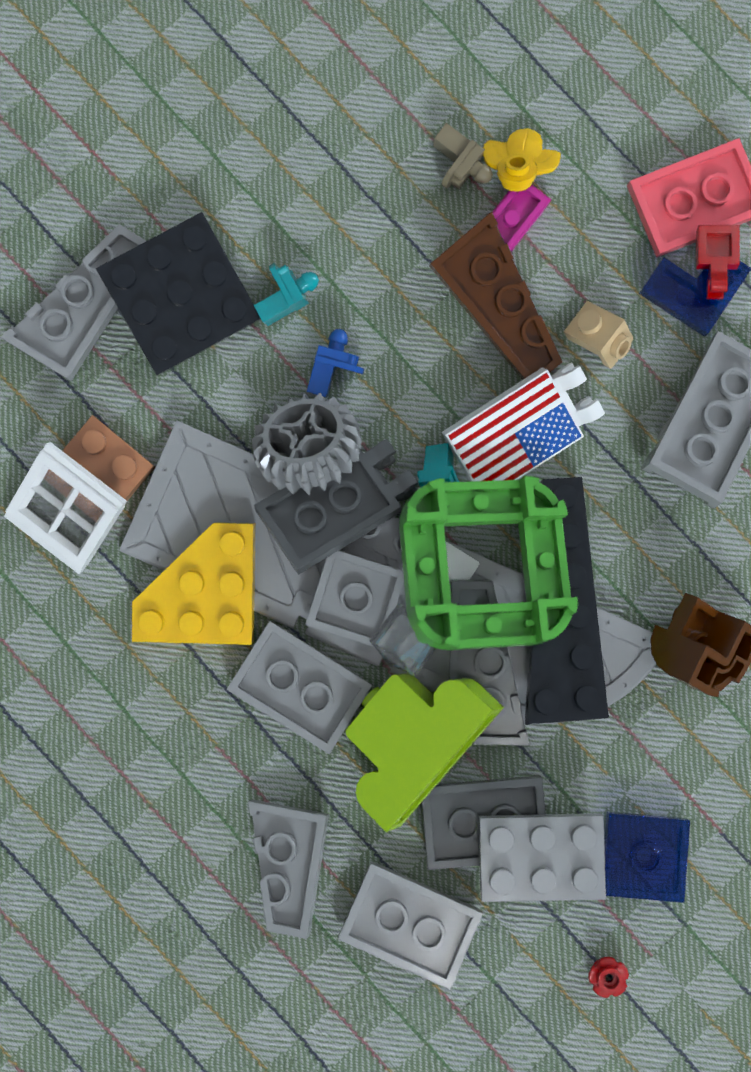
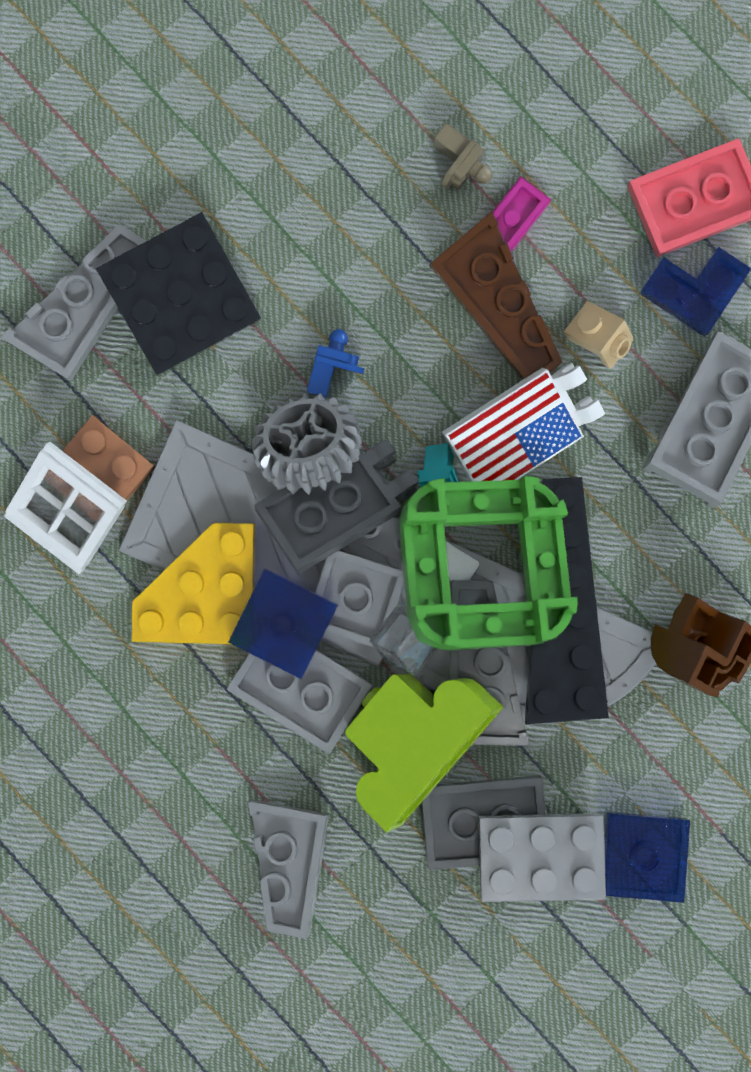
(283, 623): none -> clear blue plate
(289, 297): teal piece -> none
(410, 925): light grey plate -> none
(520, 159): yellow plate -> none
(607, 966): red plate -> none
(717, 251): red plate -> none

